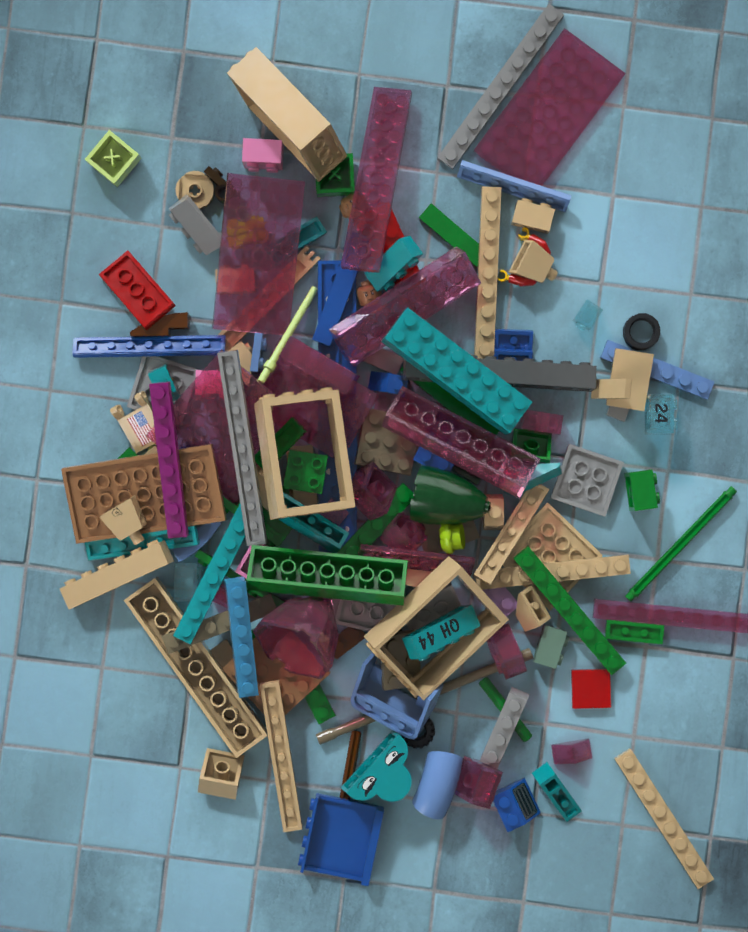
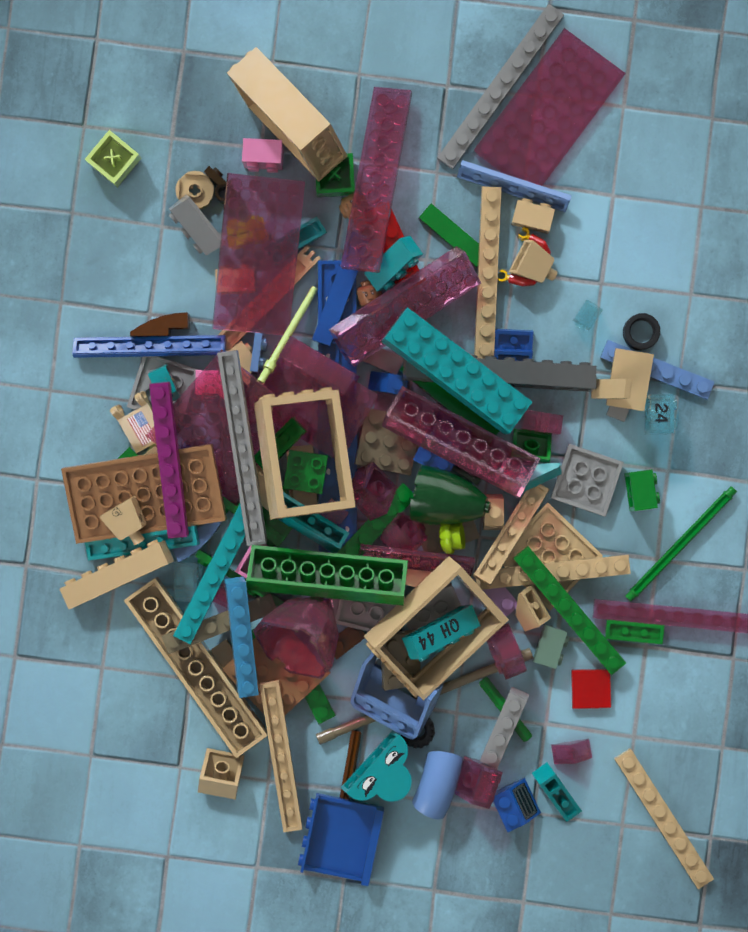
(137, 290): red tile -> none

